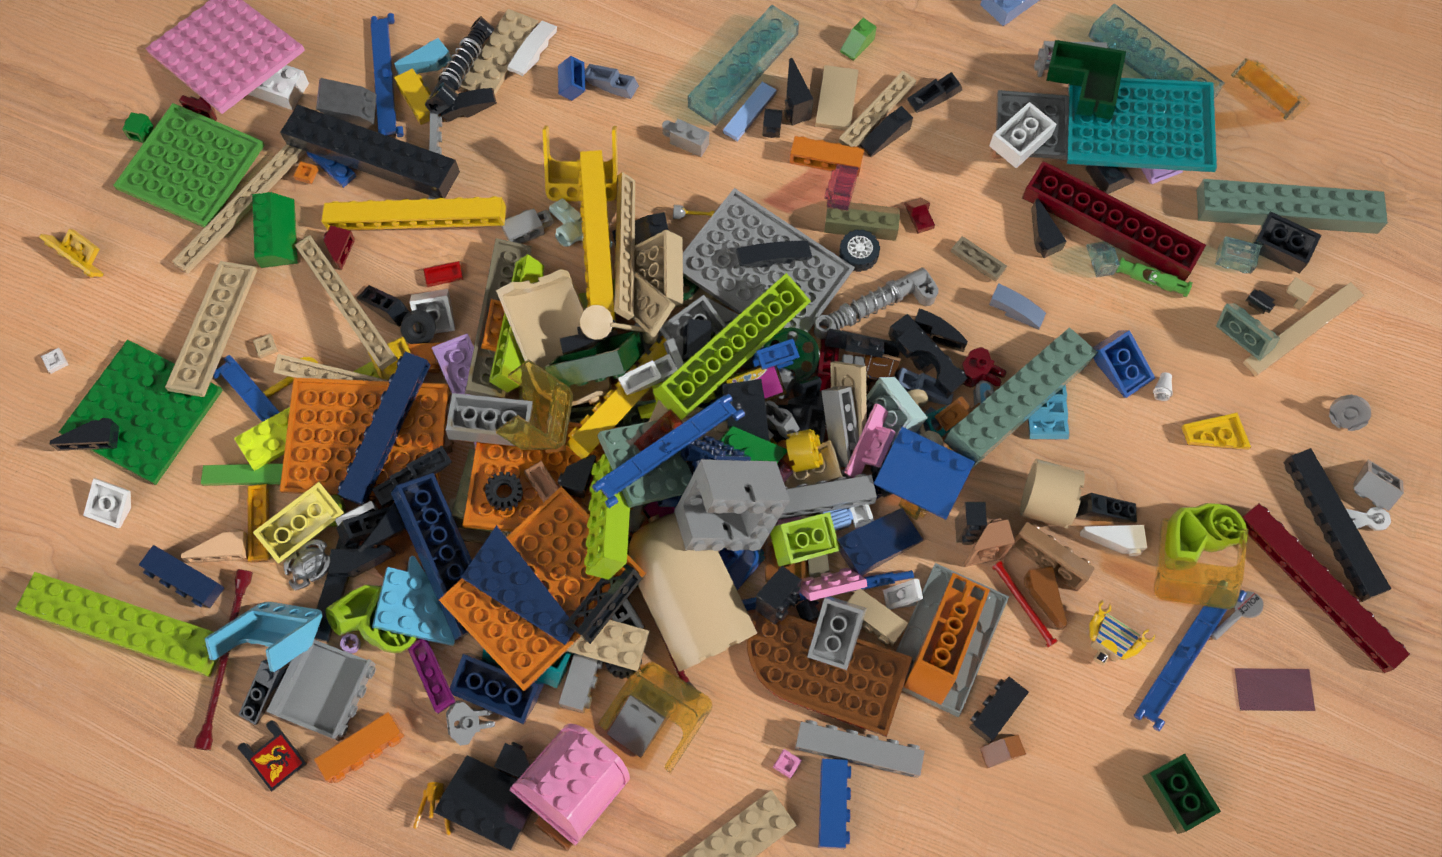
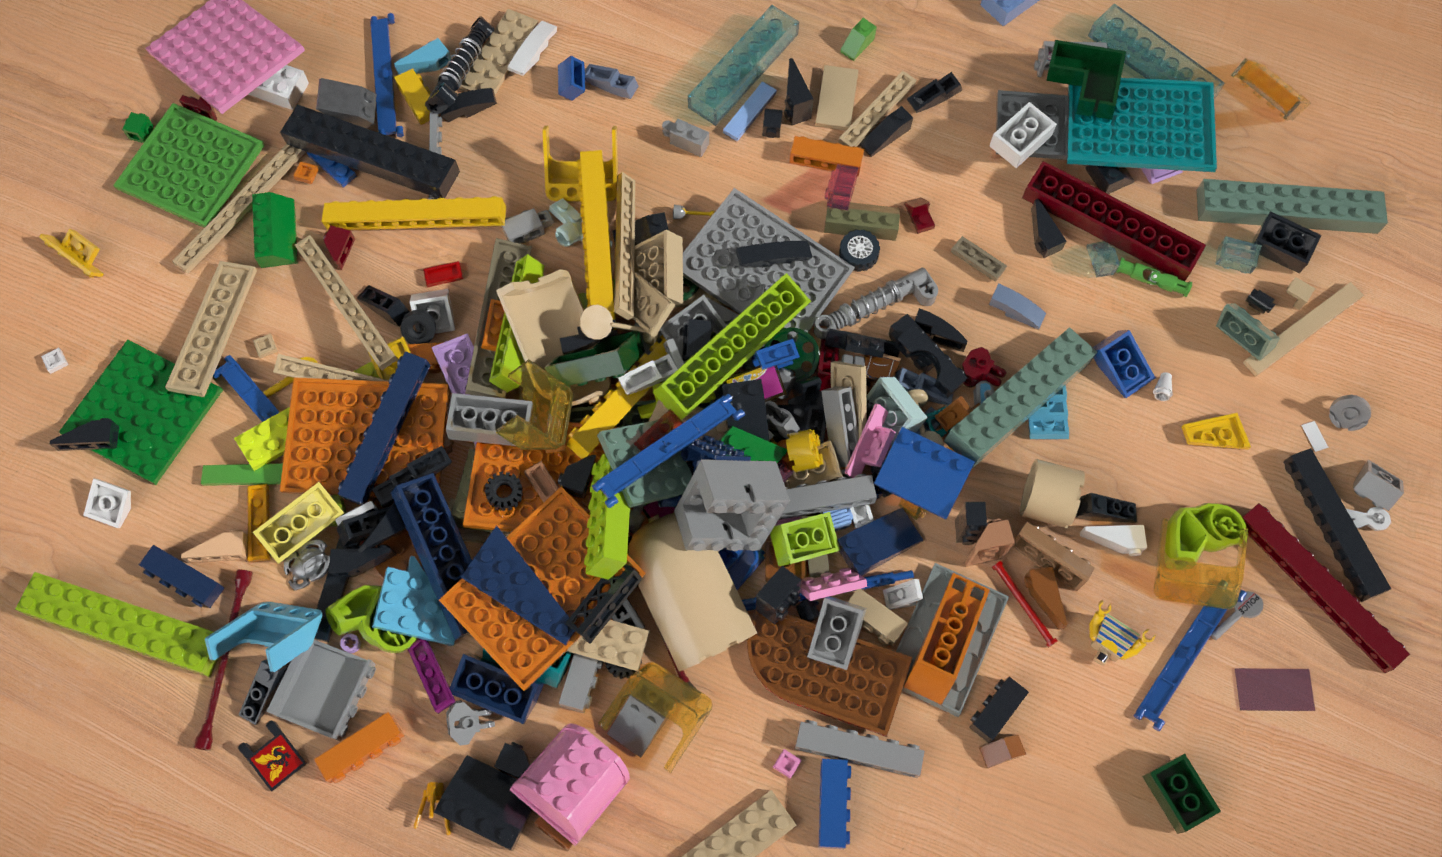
(1314, 436): none -> white sticker

